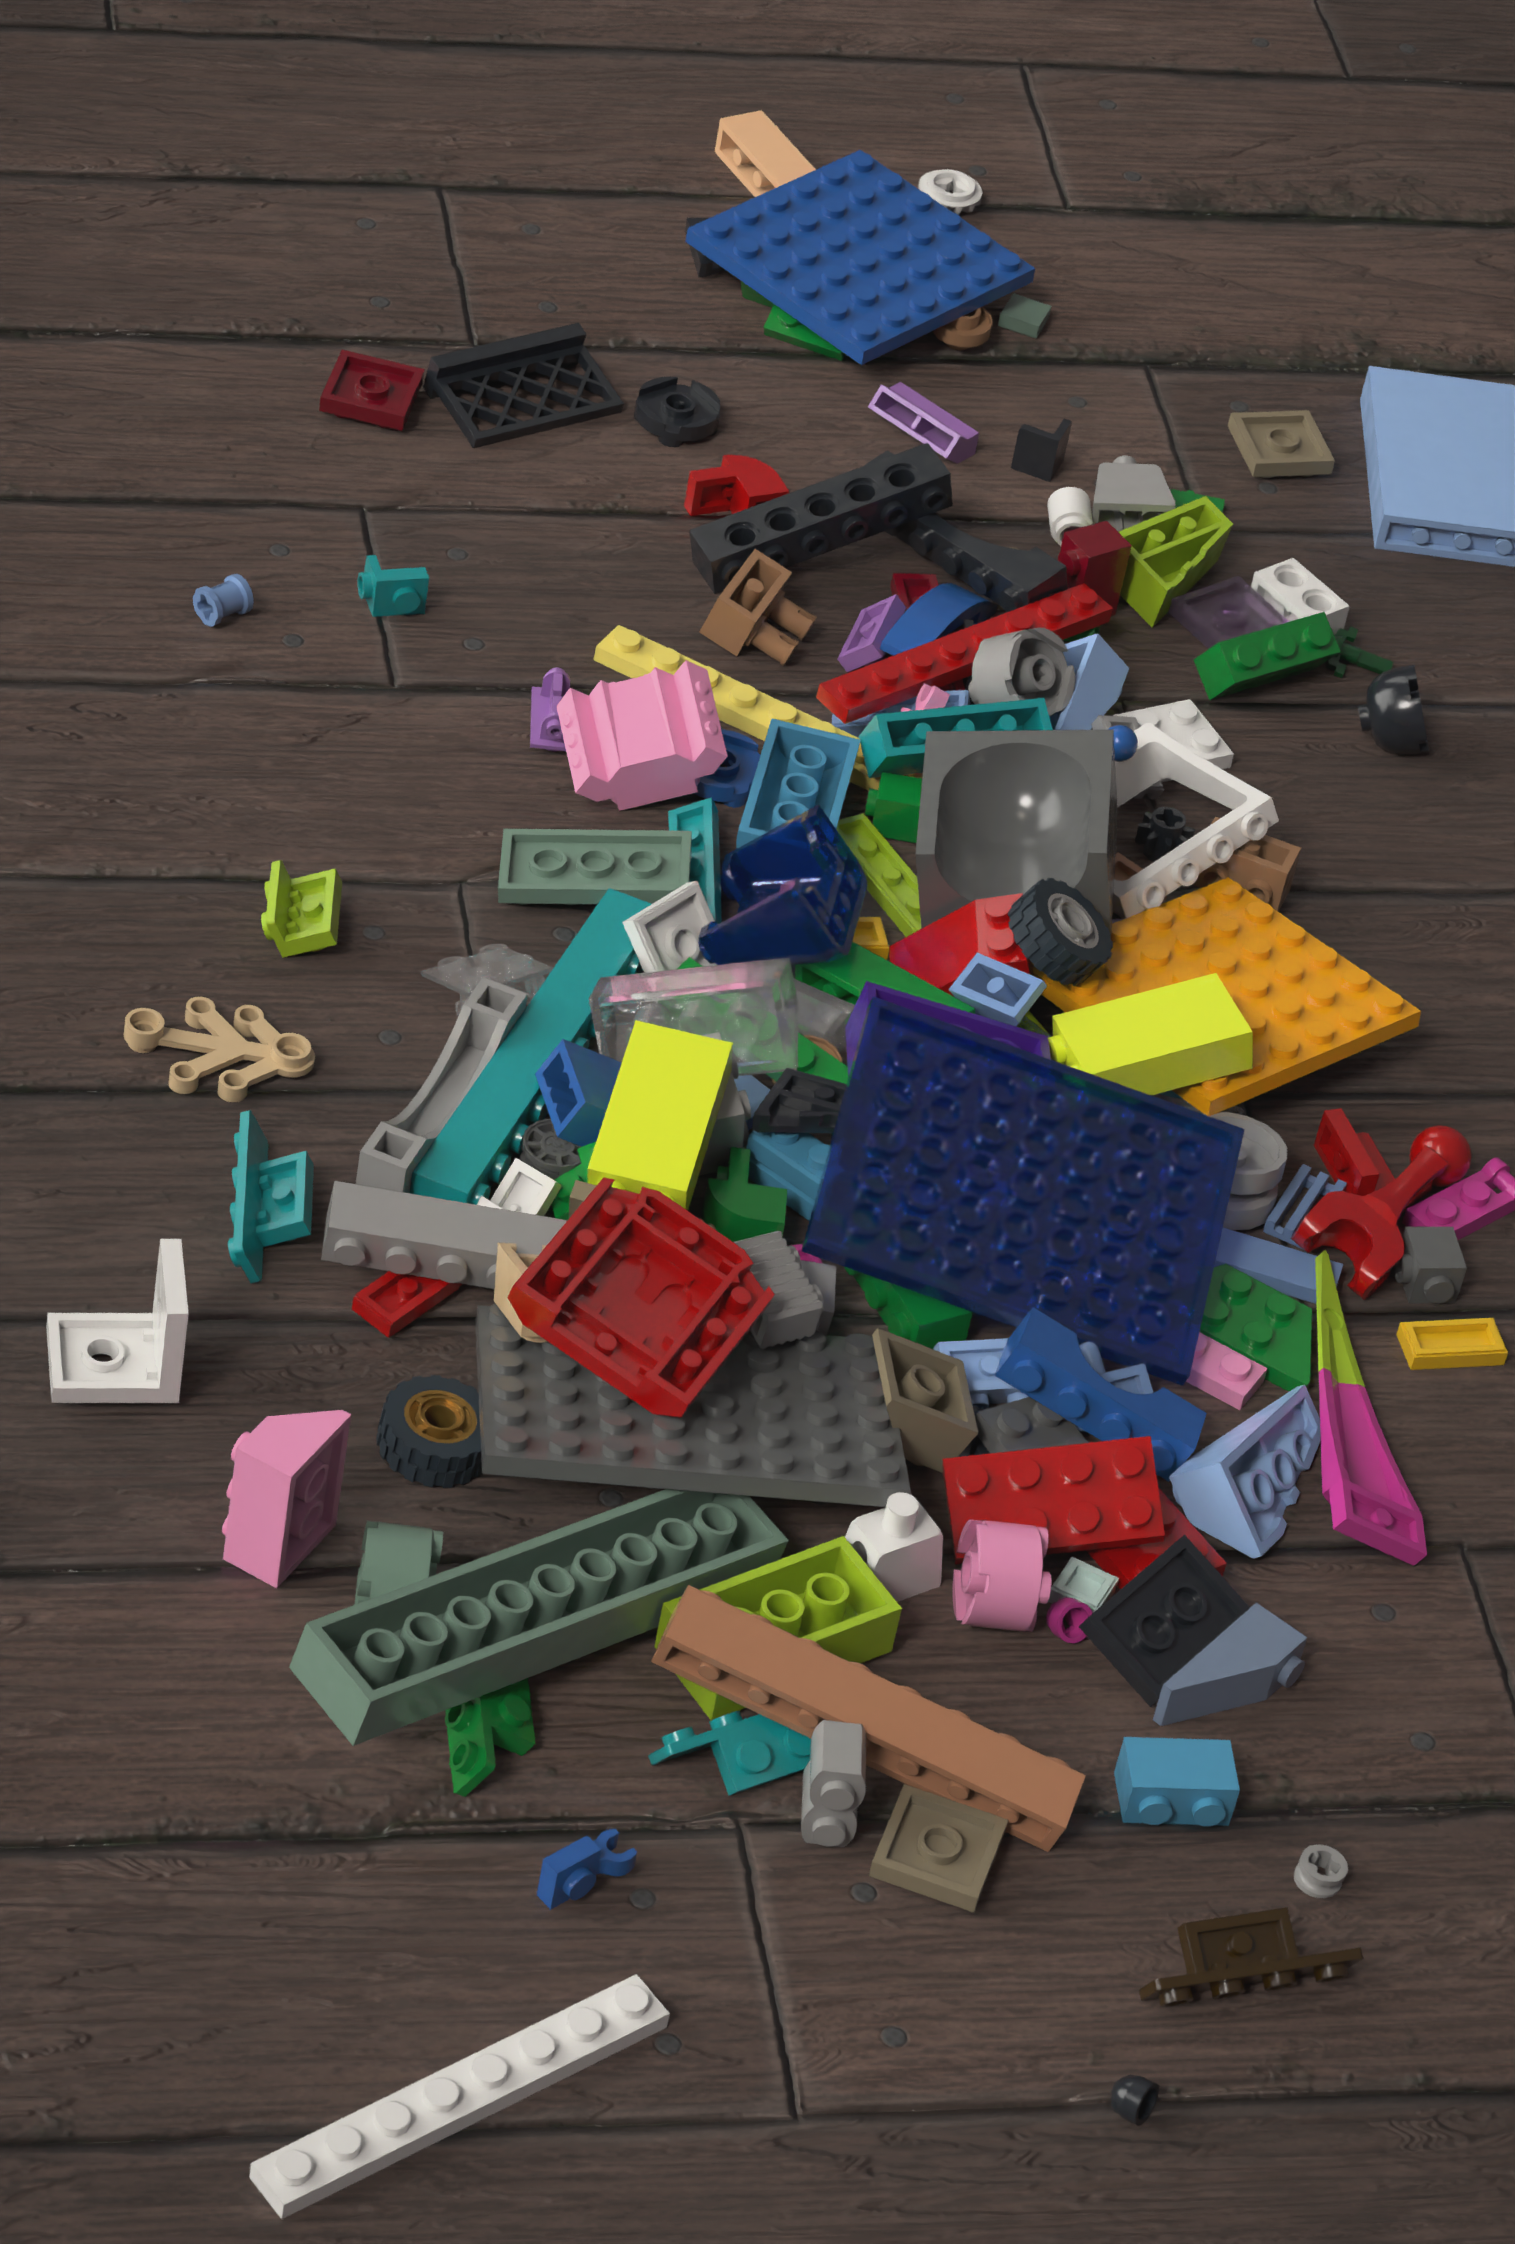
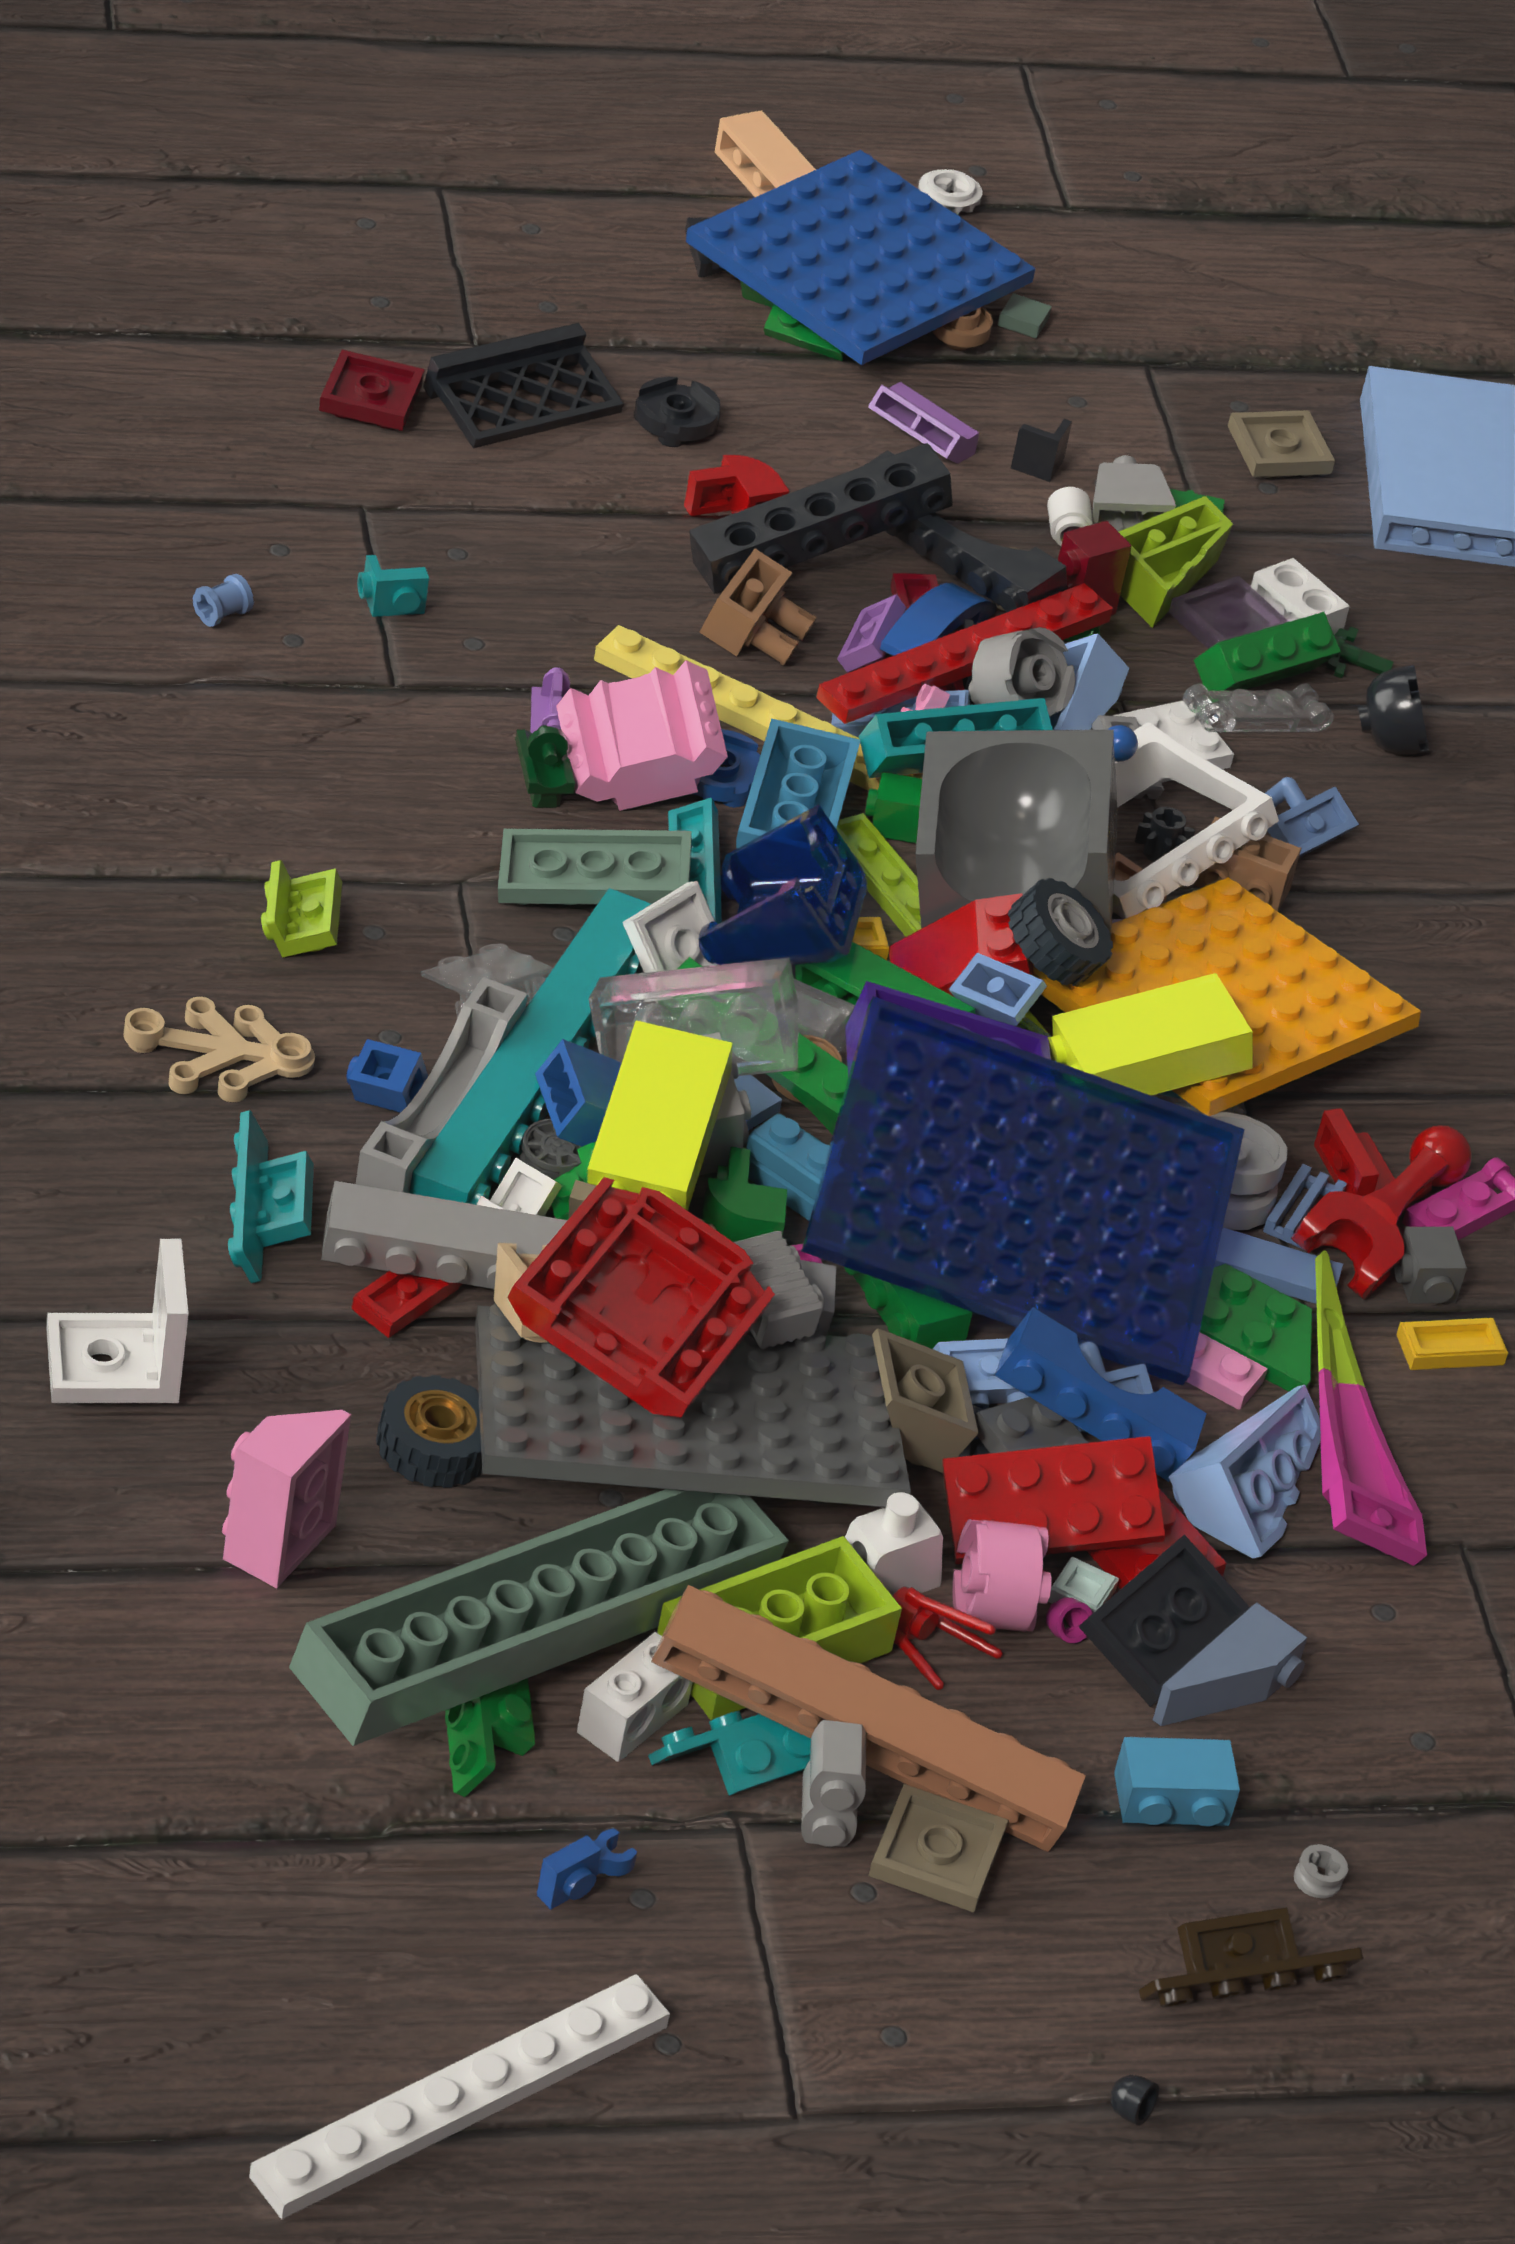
(386, 1075): none -> blue brick
(395, 1557): sand green brick -> none
(545, 765): none -> dark green hips
(631, 1701): none -> white brick
(800, 1104): black wing -> none
(920, 1618): none -> red plant
(1259, 710): none -> clear plate
(1310, 821): none -> medium blue plate

